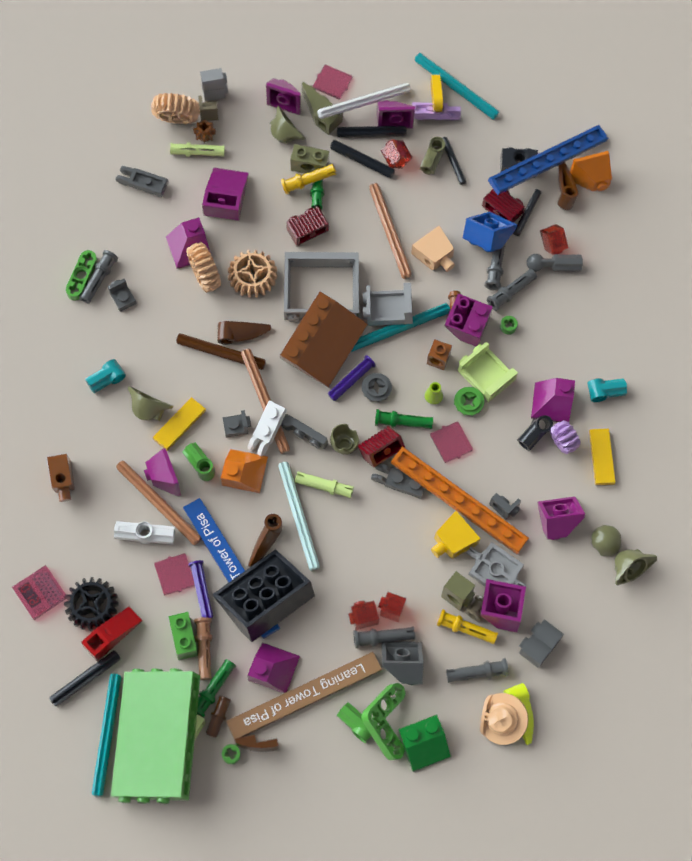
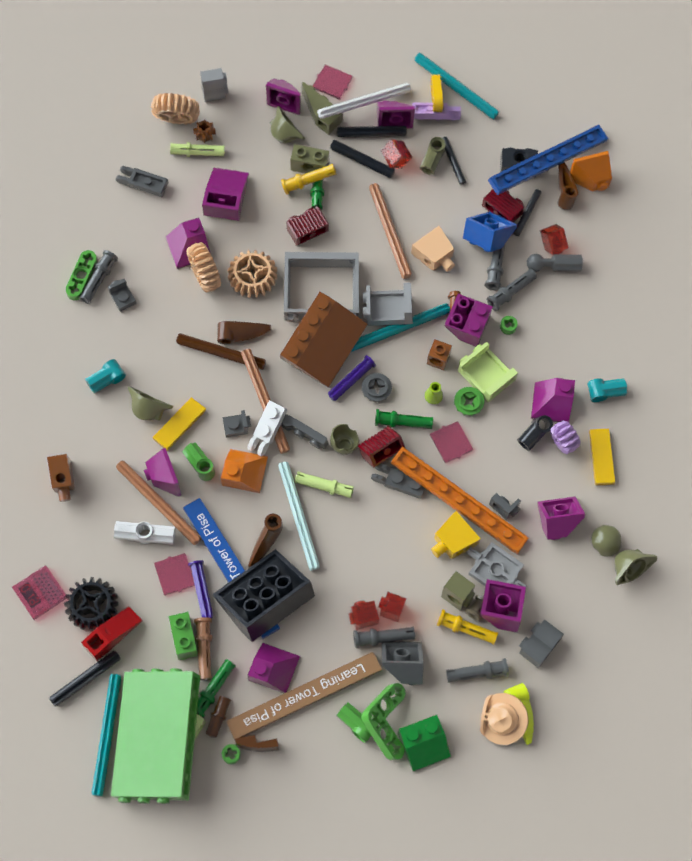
(208, 110): dark tan panel -> none

